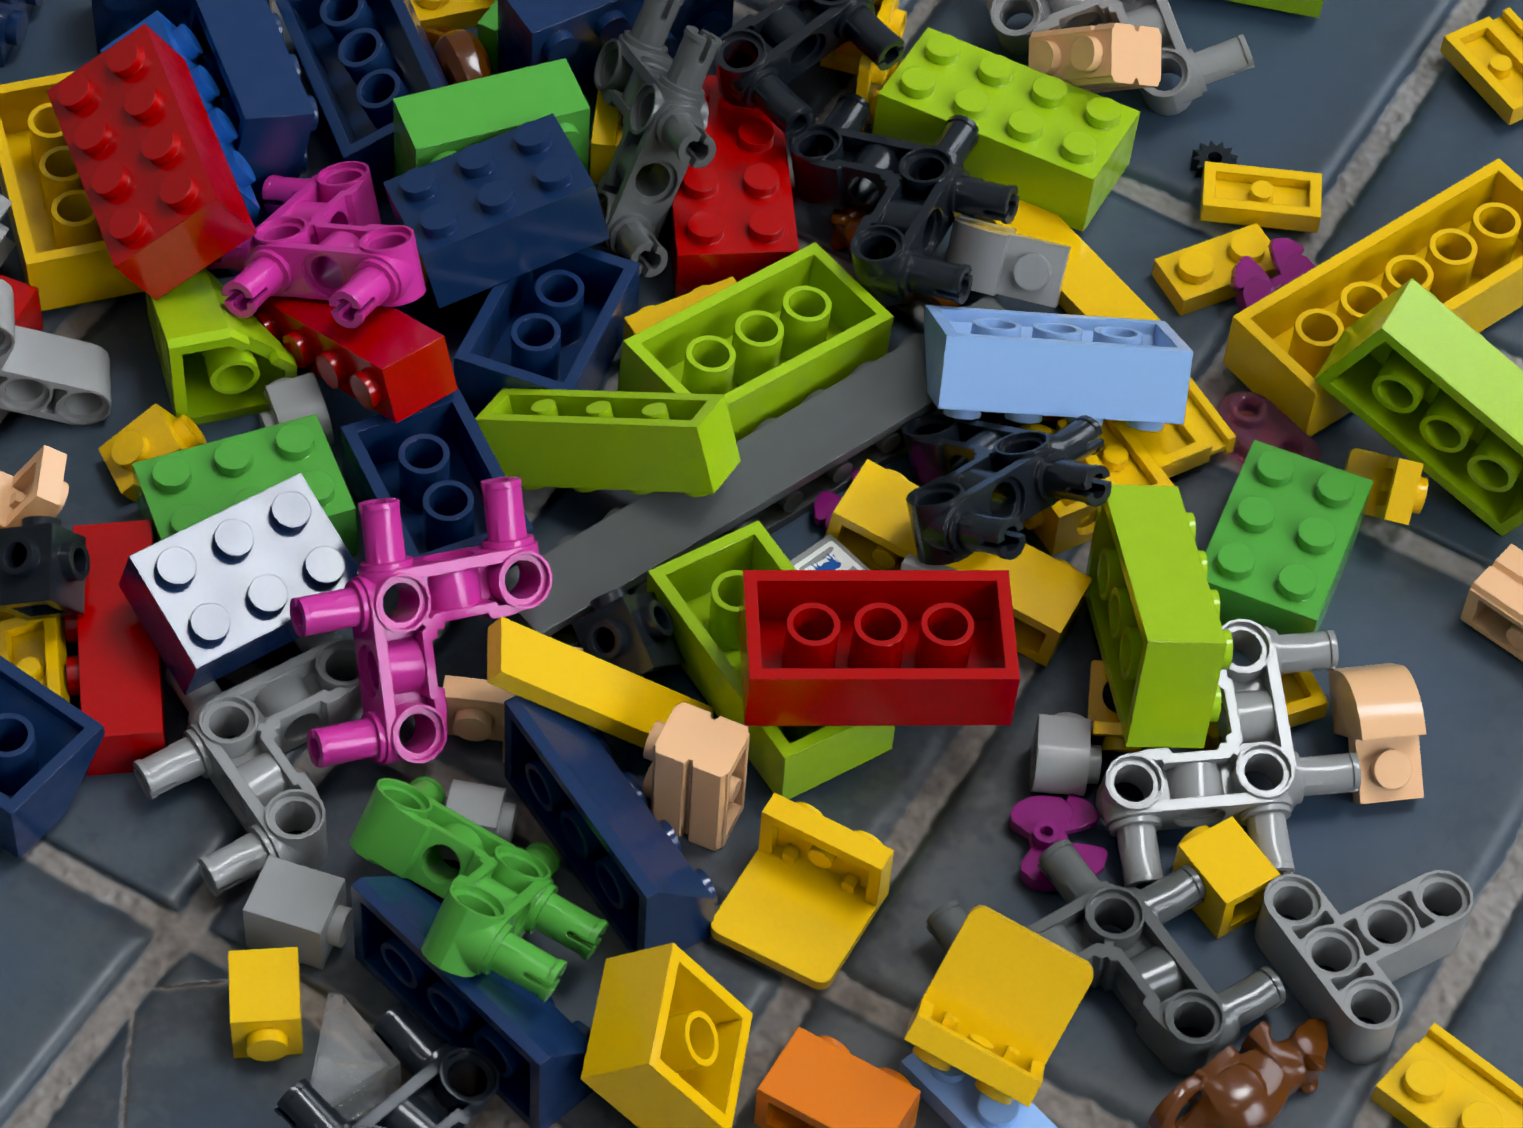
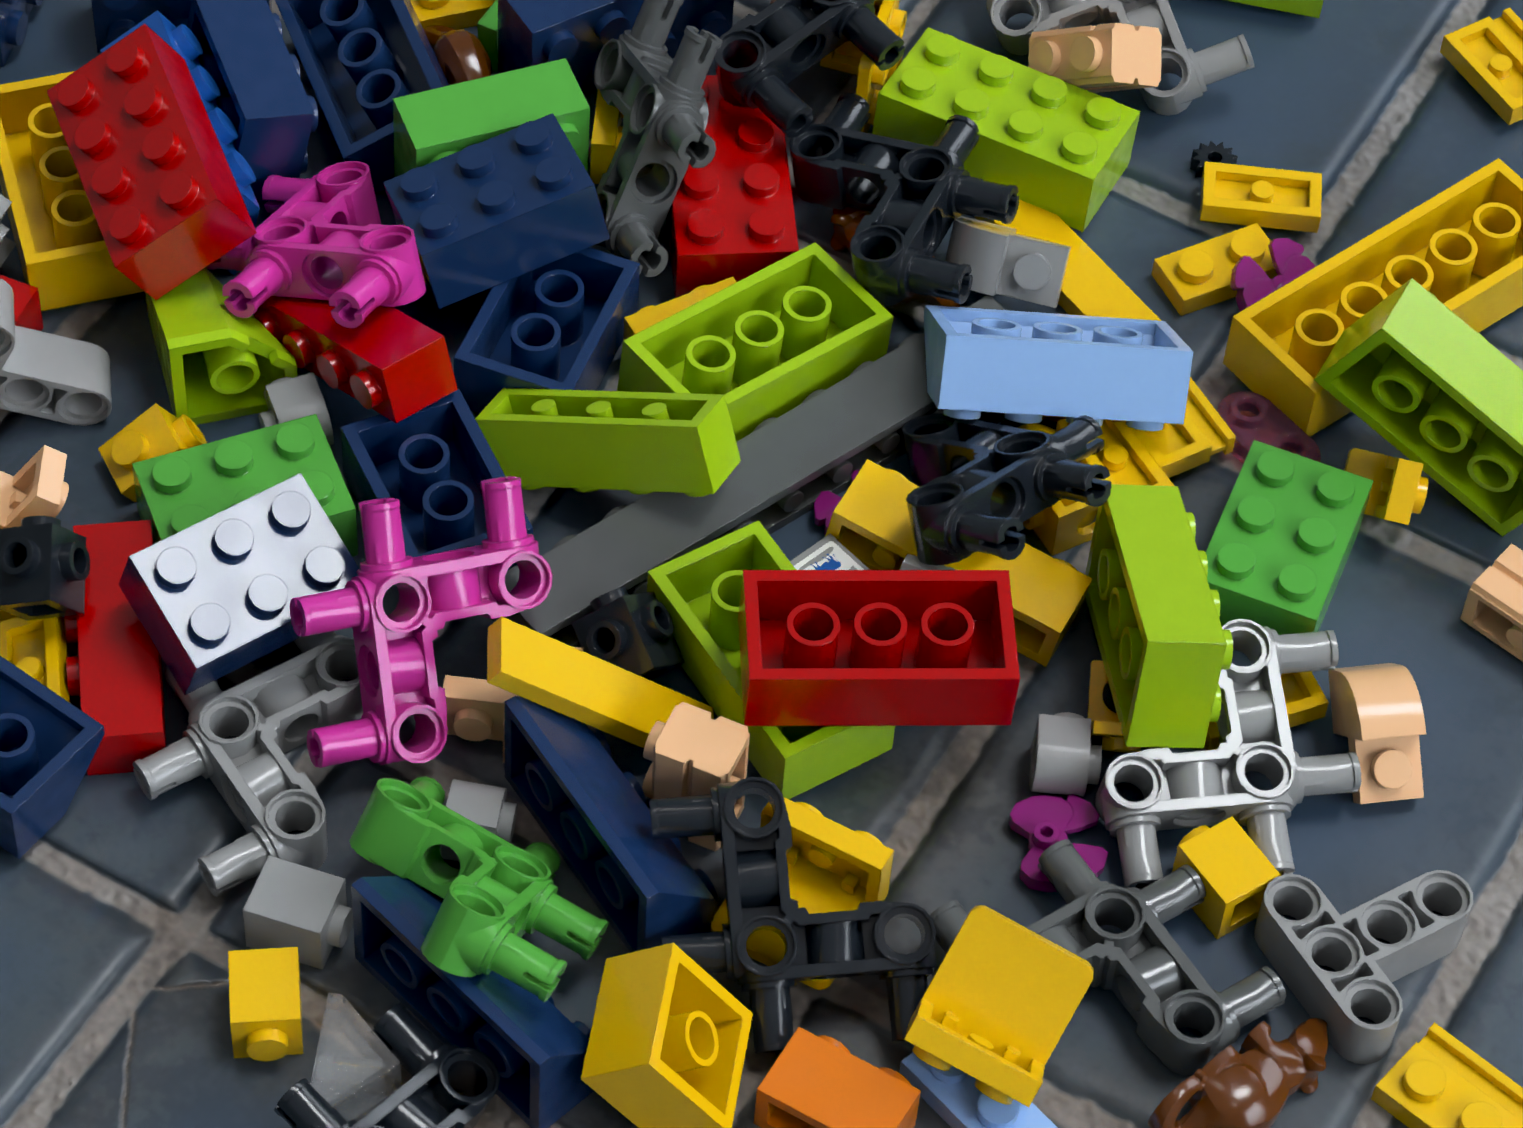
(759, 899): none -> black pin

